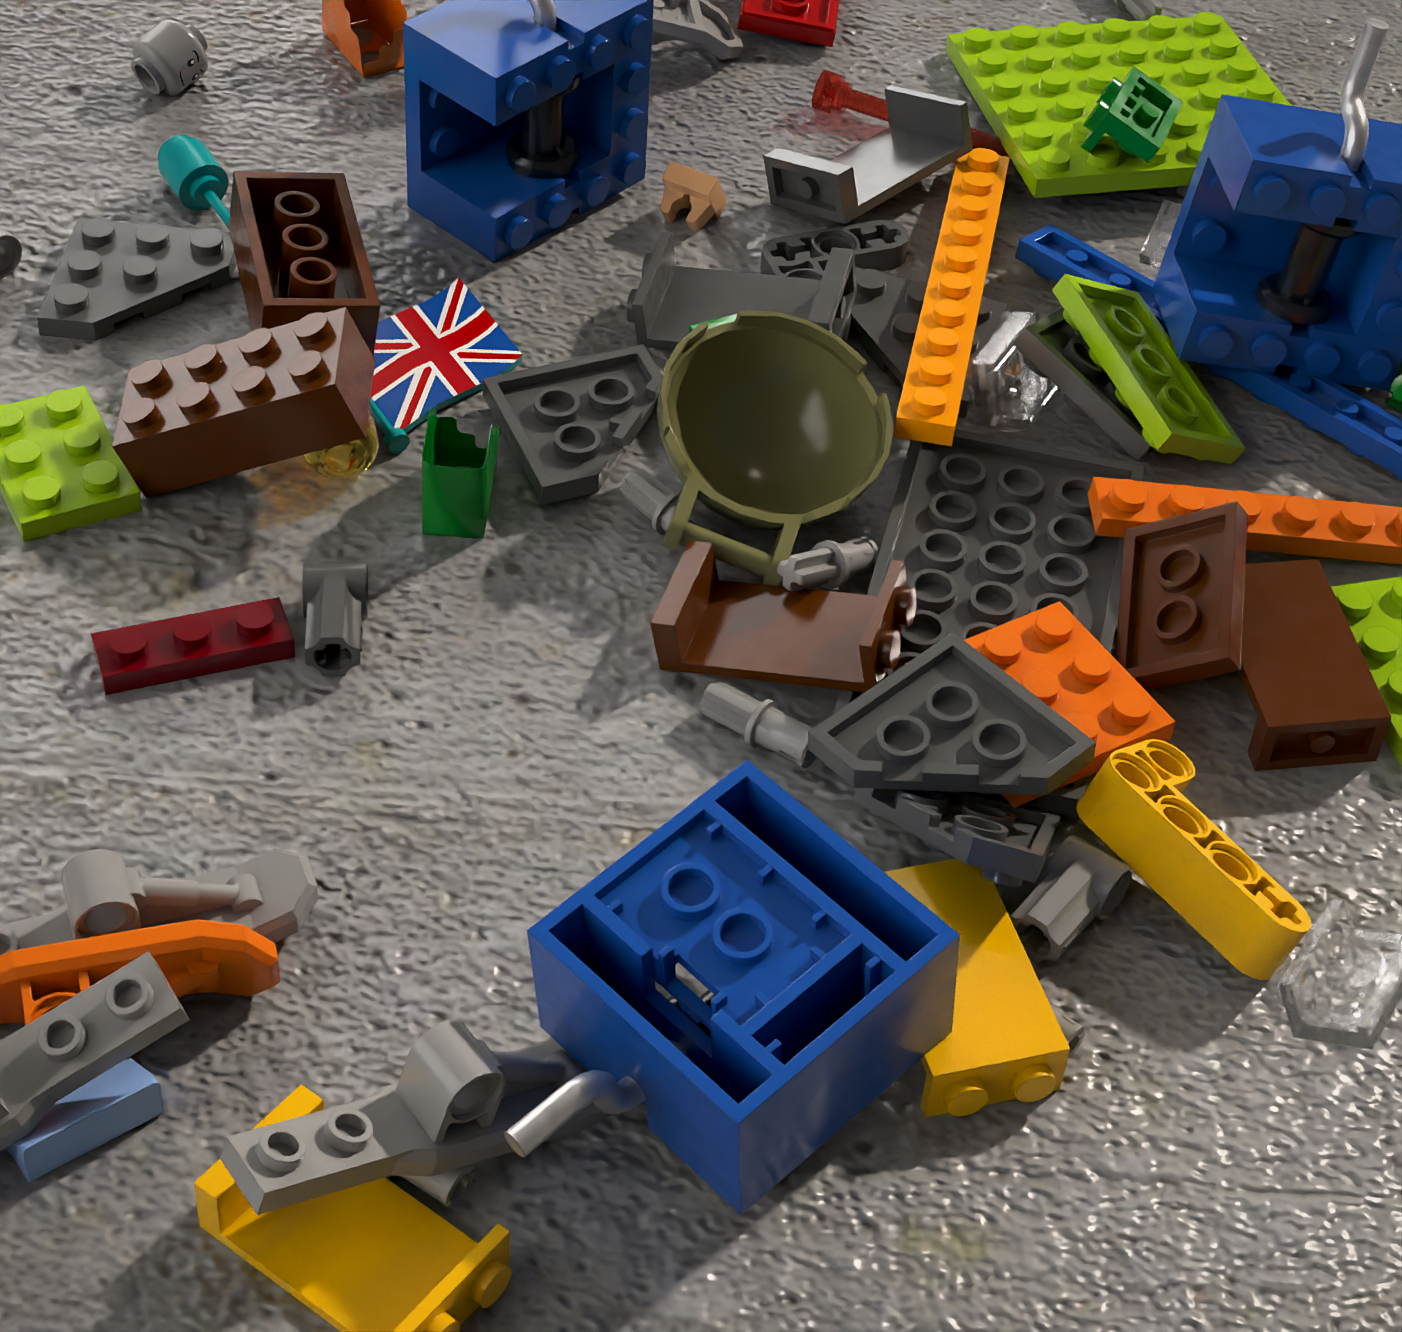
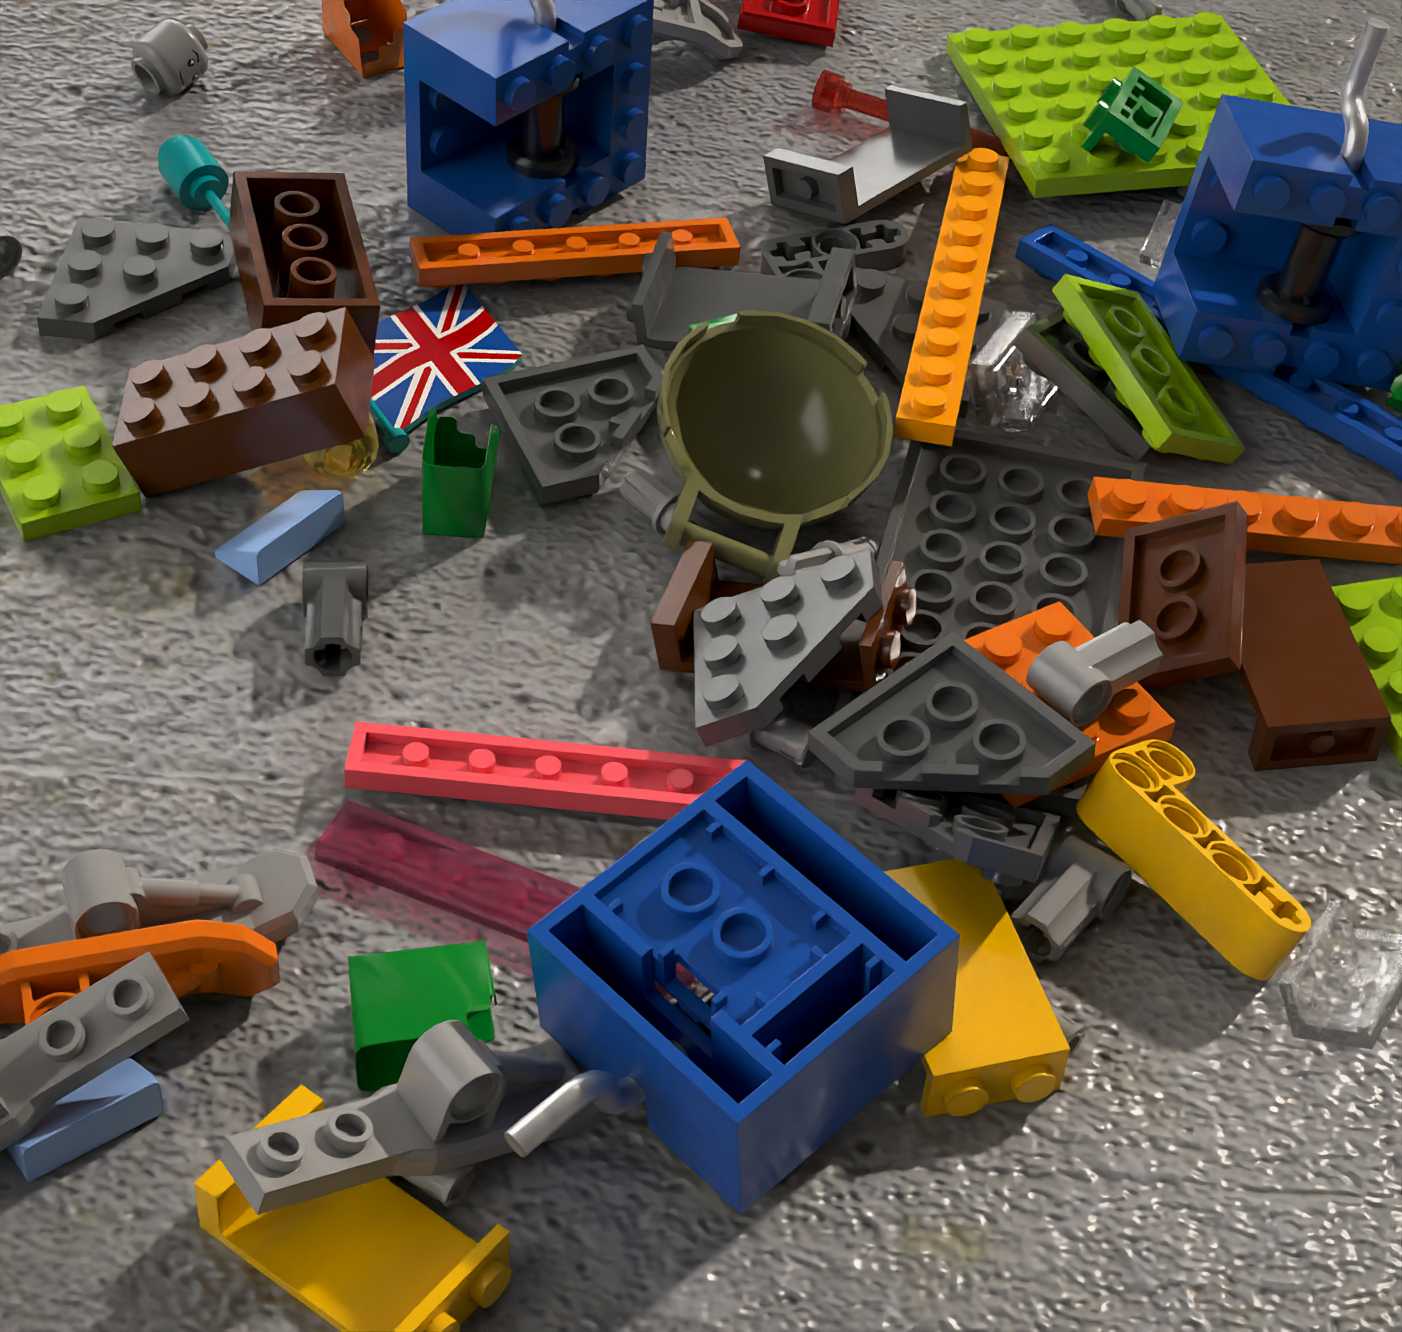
(192, 645): dark red plate -> none
(284, 534): none -> light blue slope
(409, 992): none -> green piece
(445, 873): none -> clear pink tile
(528, 771): none -> coral plate
(567, 252): none -> orange plate
(691, 190): light nougat tile -> none
(772, 636): none -> plate
(1085, 678): none -> light grey piece

